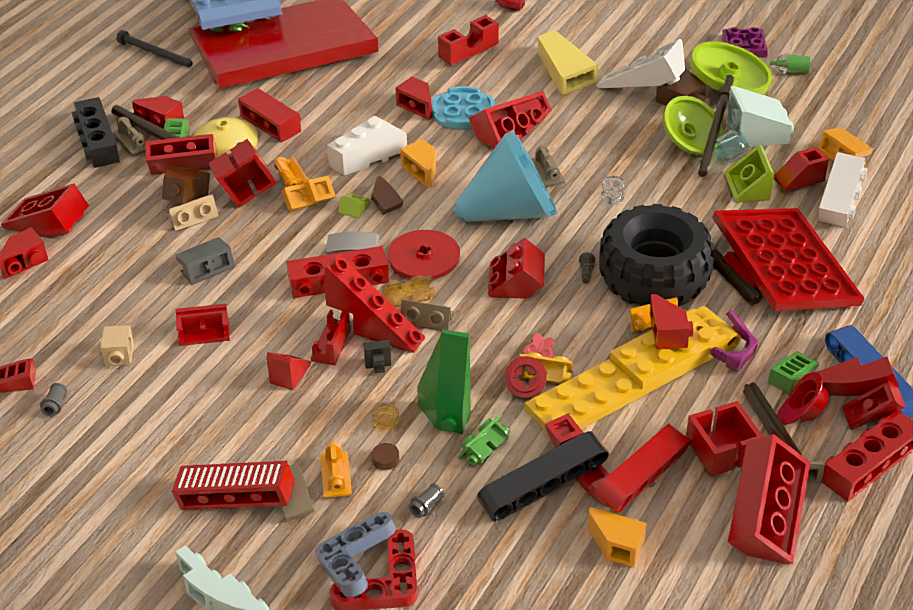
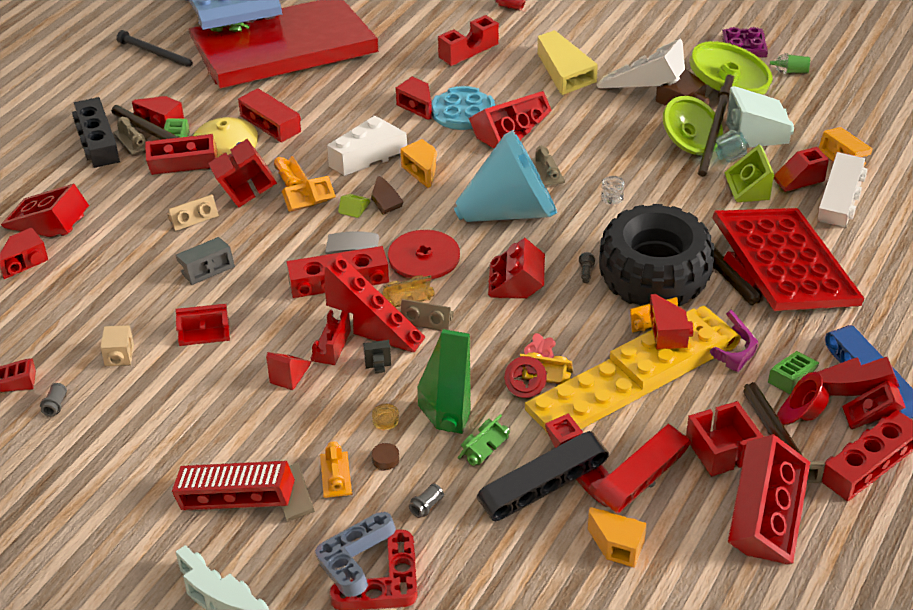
(184, 184): reddish brown slope -> none

